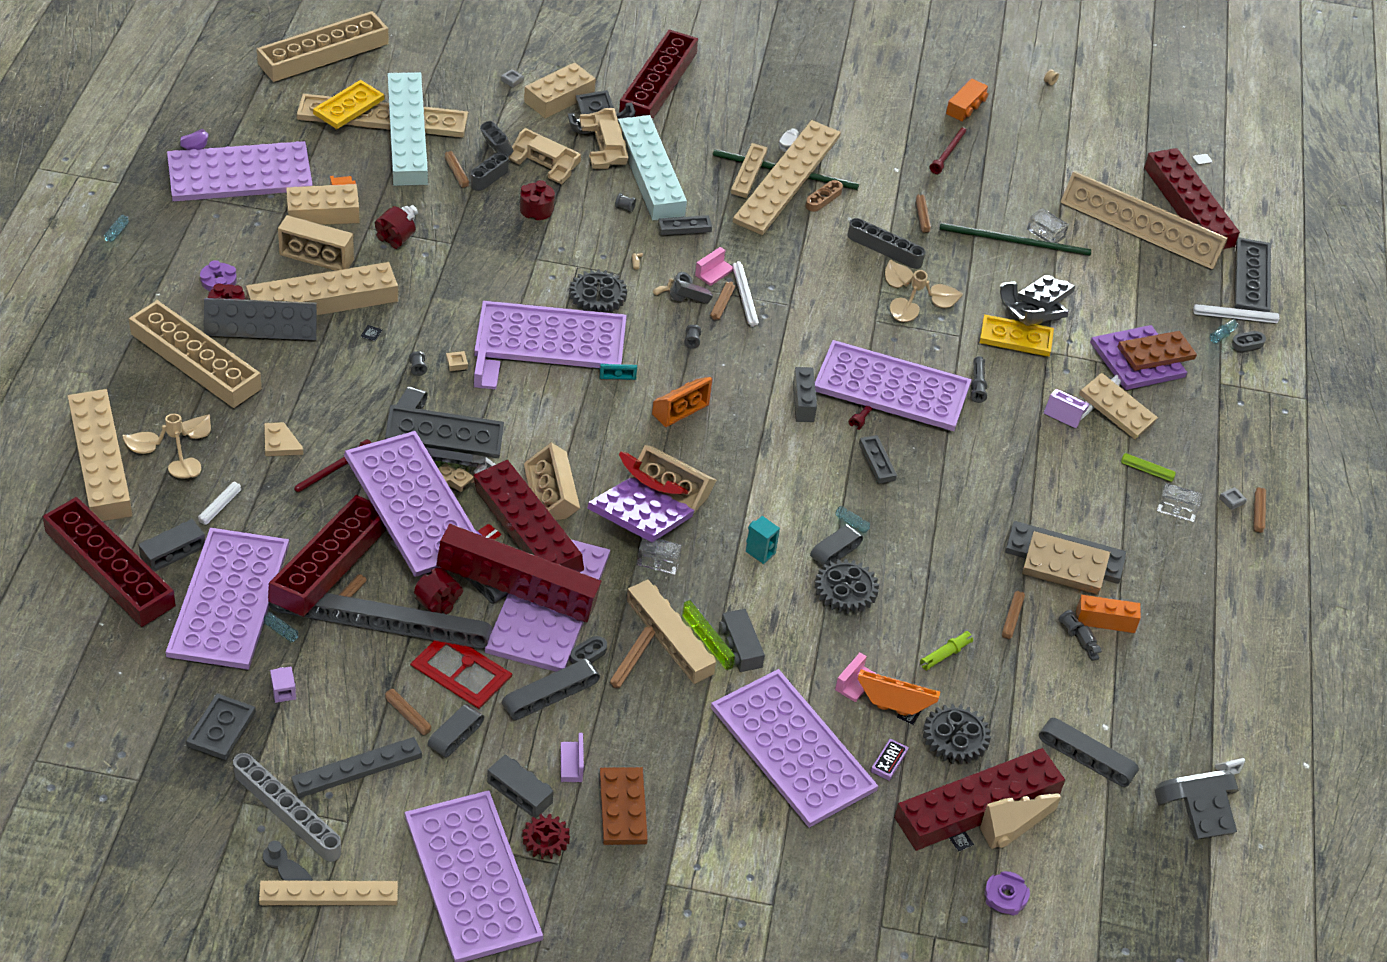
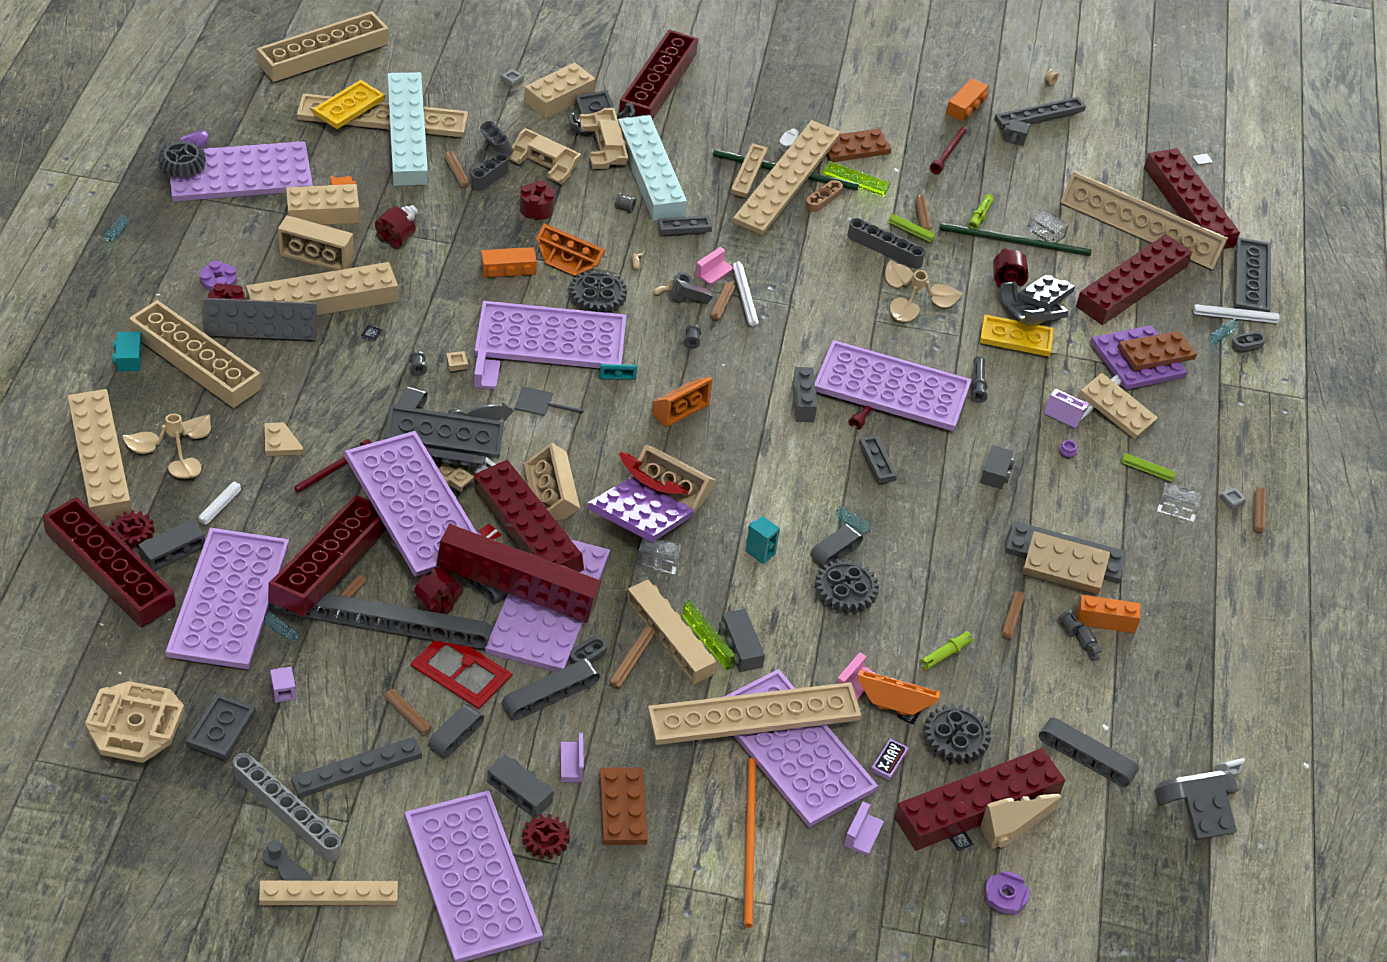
(128, 351): none -> teal brick
(133, 528): none -> dark red gear
(133, 720): none -> tan piece
(182, 159): none -> dark grey gear
(490, 412): none -> dark grey brick
(508, 262): none -> orange brick
(538, 401): none -> dark grey piece
(567, 251): none -> orange wedge
(750, 839): none -> orange piece
(753, 713): none -> tan plate
(859, 145): none -> dark orange plate
(863, 830): none -> lavender panel
(864, 180): none -> clear neon green tile
(911, 228): none -> lime axle
(979, 215): none -> lime pin
(997, 467): none -> dark grey brick
(1010, 267): none -> dark red brick
(1016, 132): none -> dark grey brick
(1041, 112): none -> dark grey plate
(1068, 448): none -> medium lavender plate
(1133, 279): none -> dark red brick

